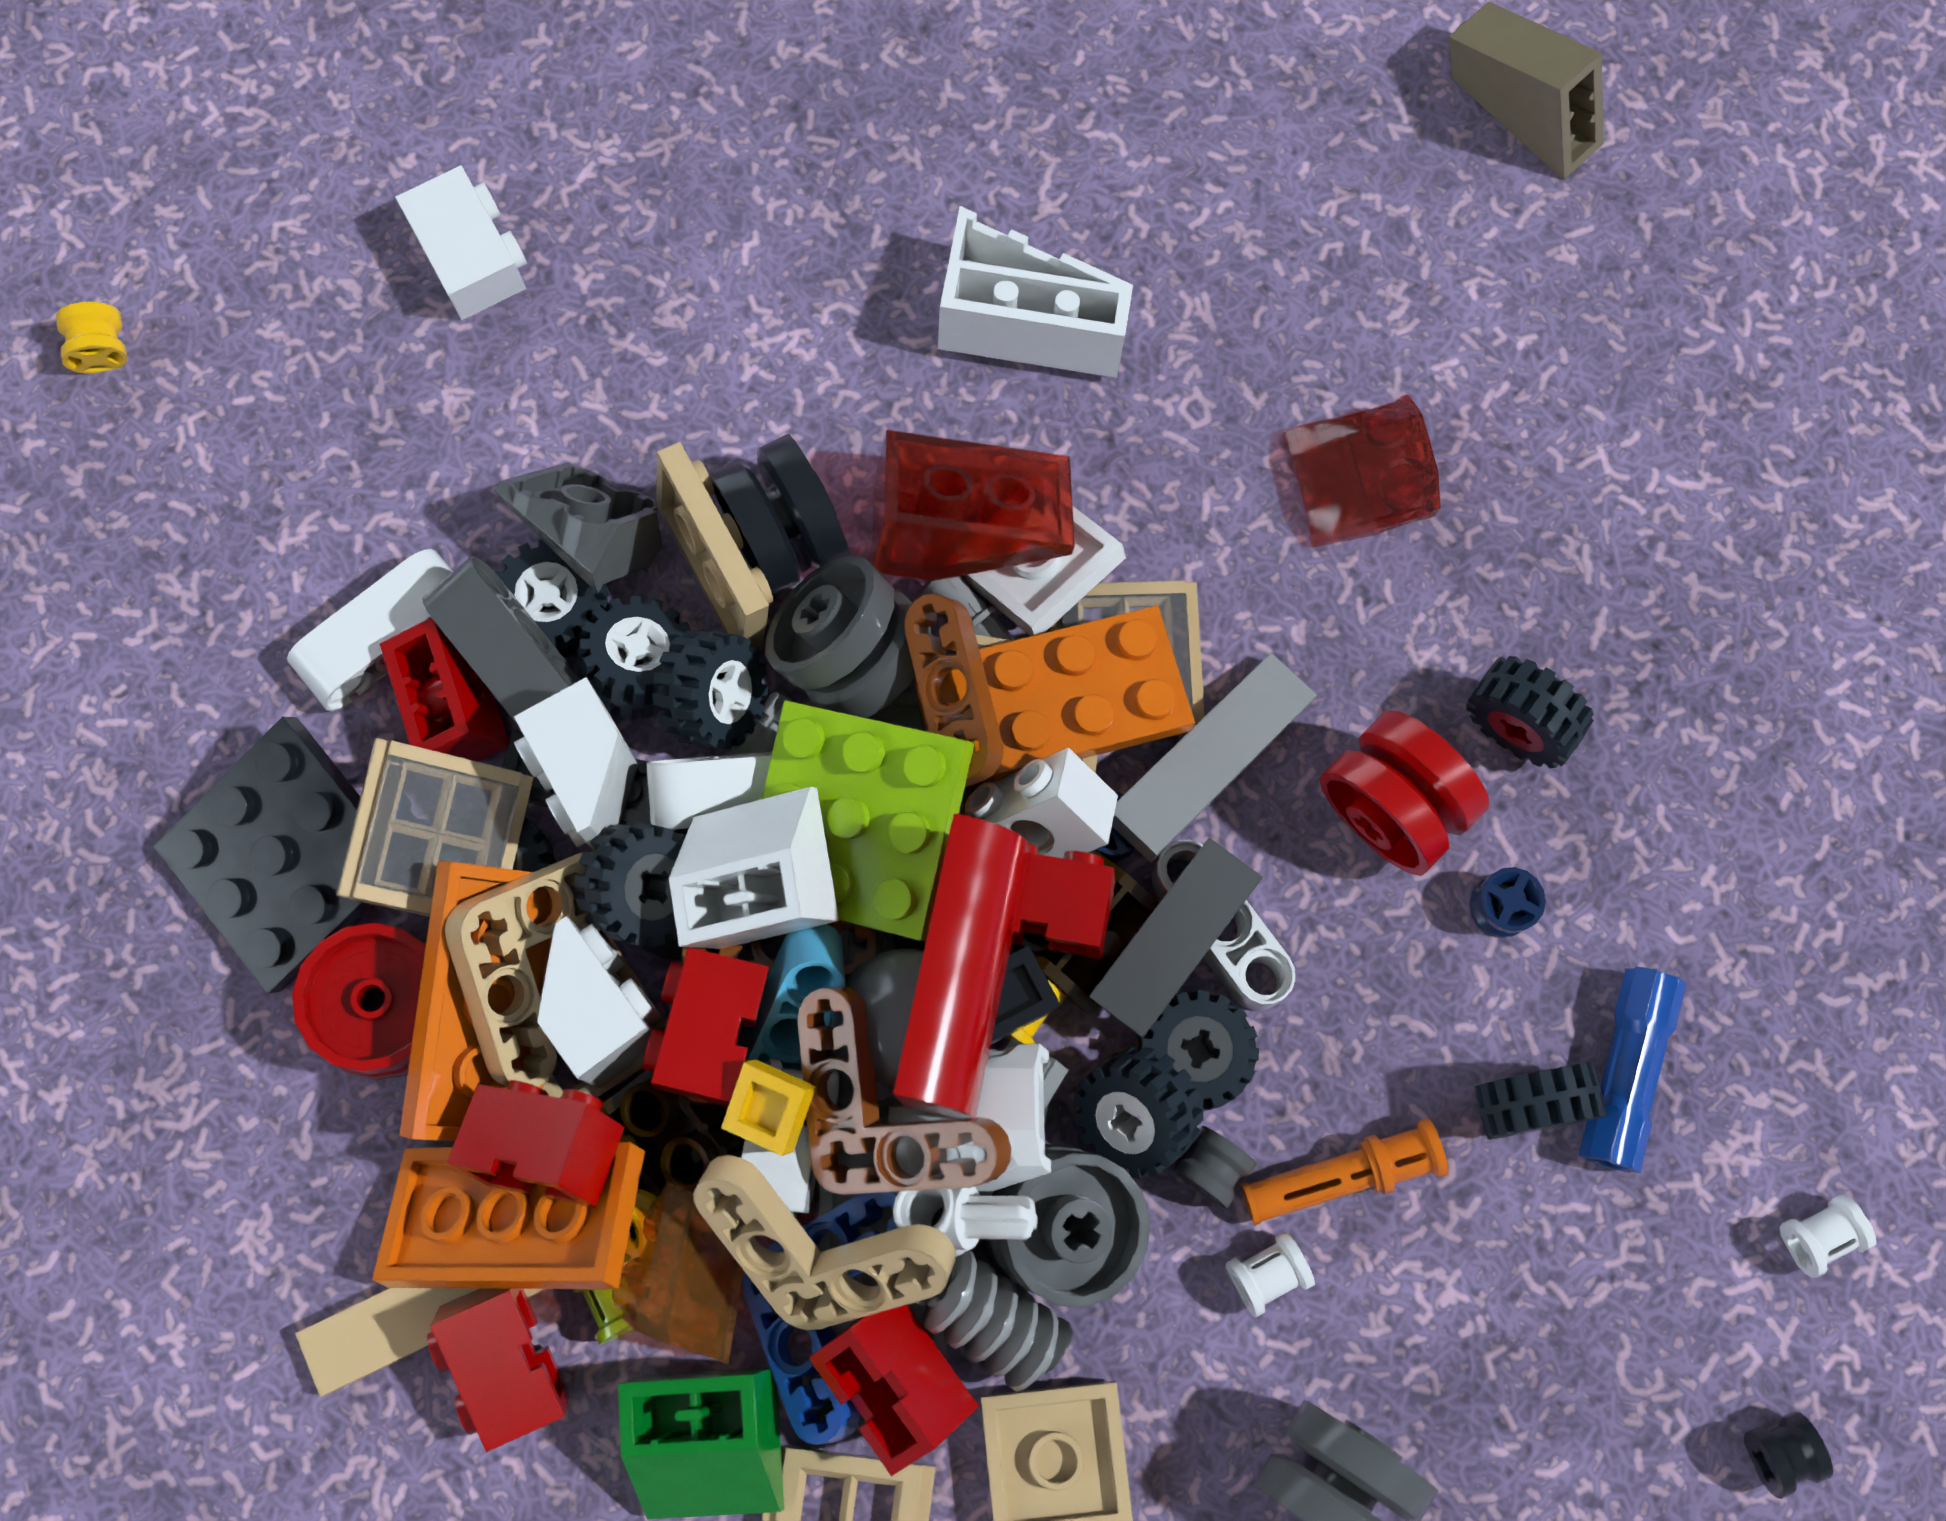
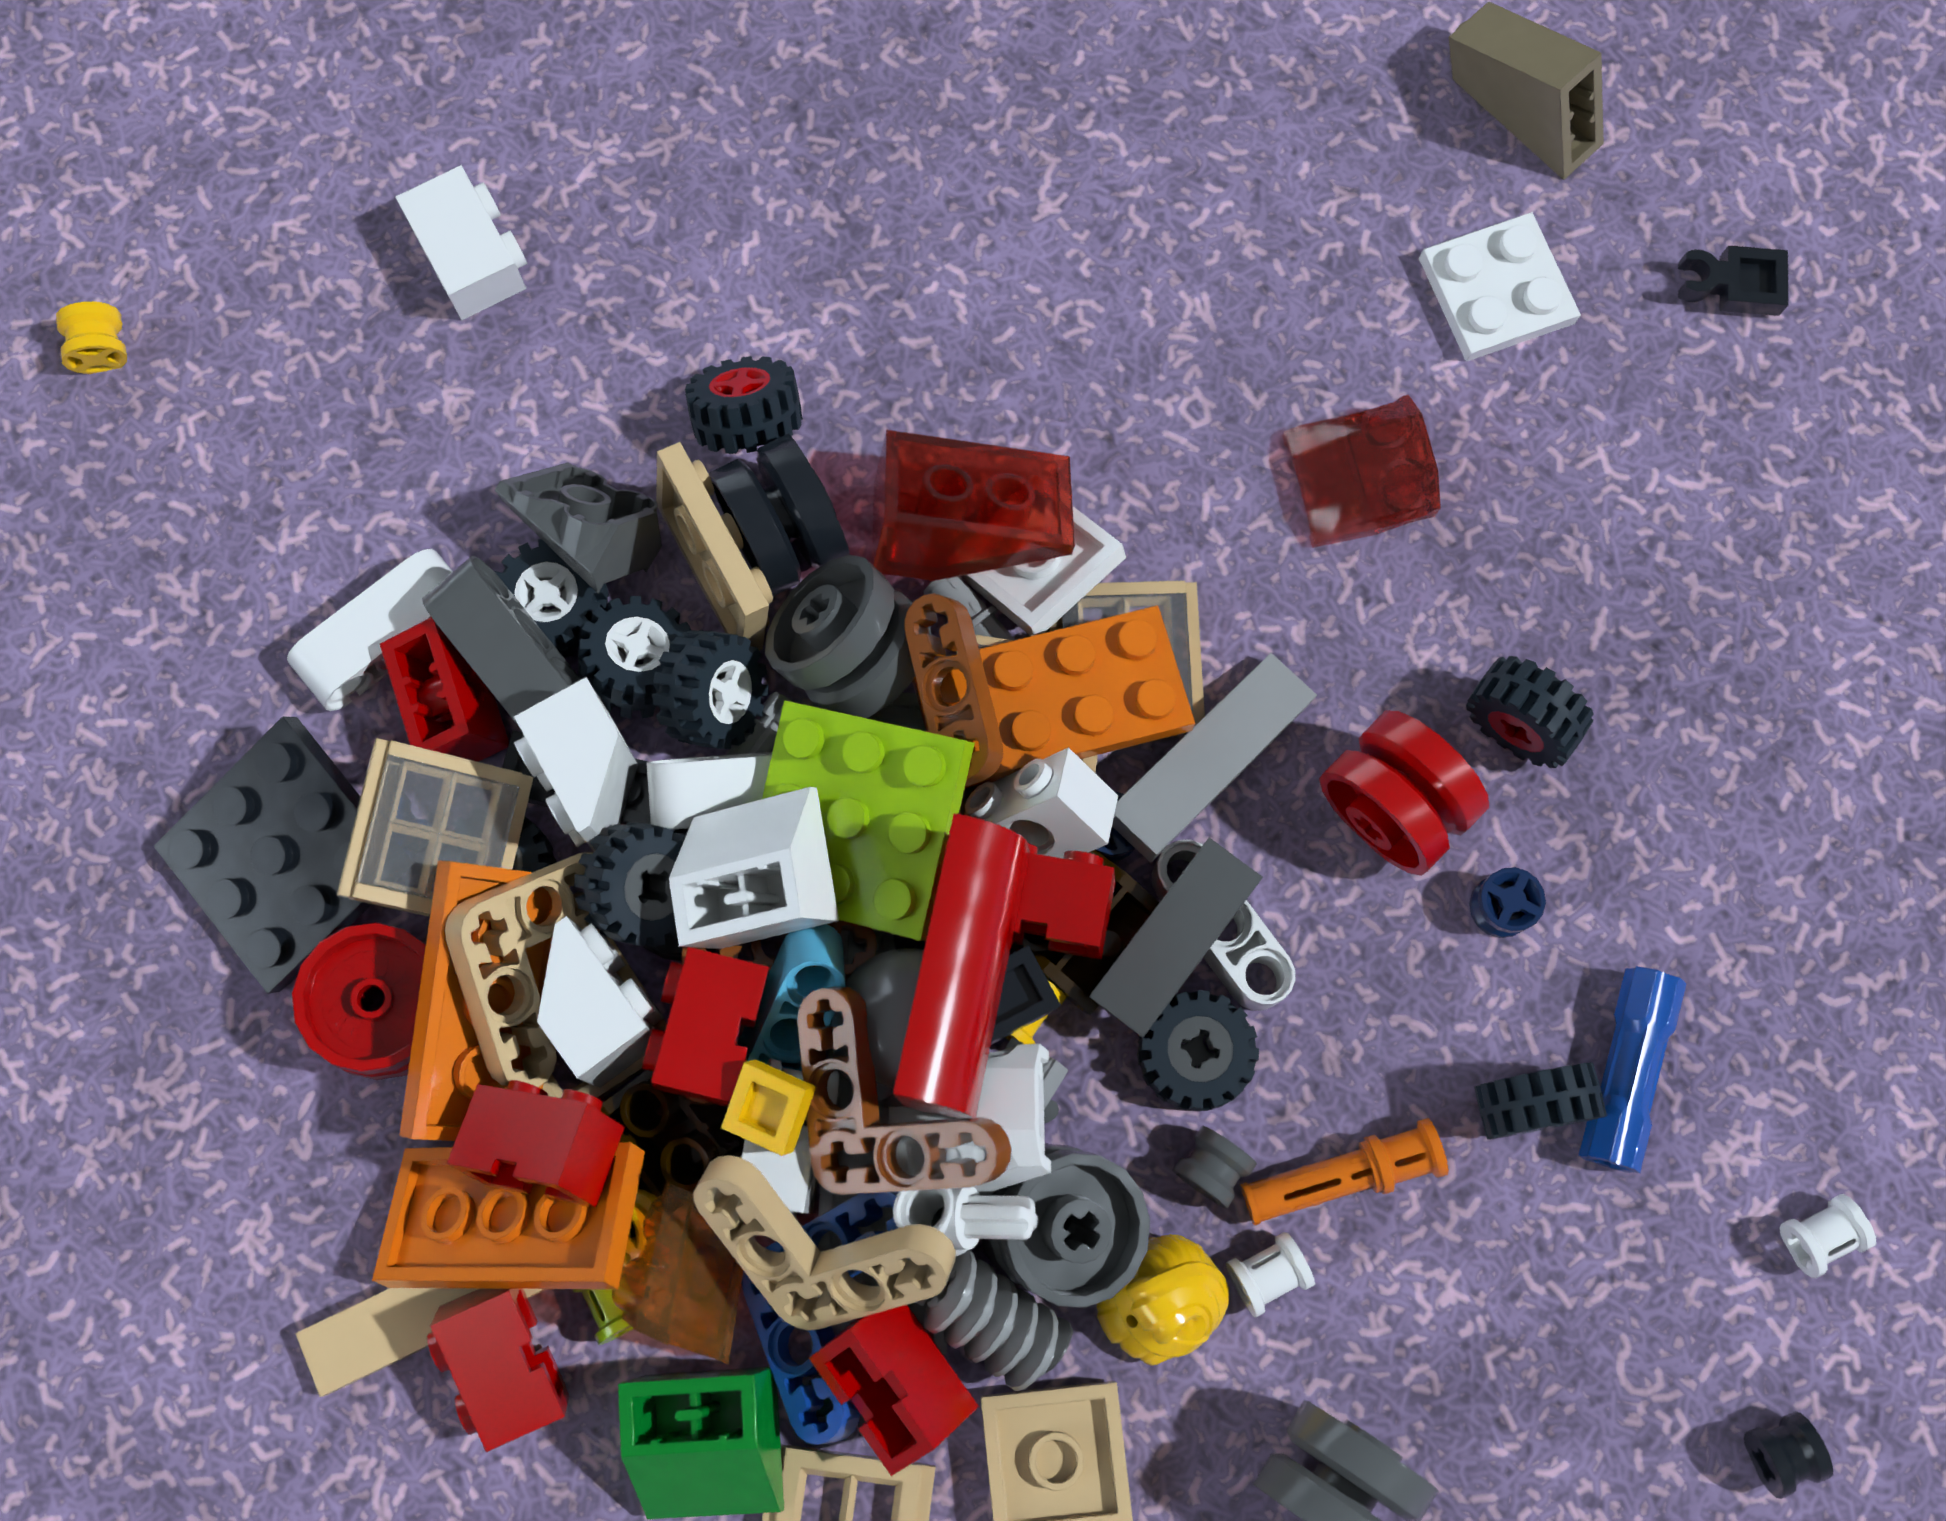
(743, 404): none -> black wheel
(1029, 305): white wedge -> none
(1144, 1087): black wheel -> none
(1168, 1303): none -> yellow hair
(1499, 286): none -> white plate
(1743, 277): none -> black plate

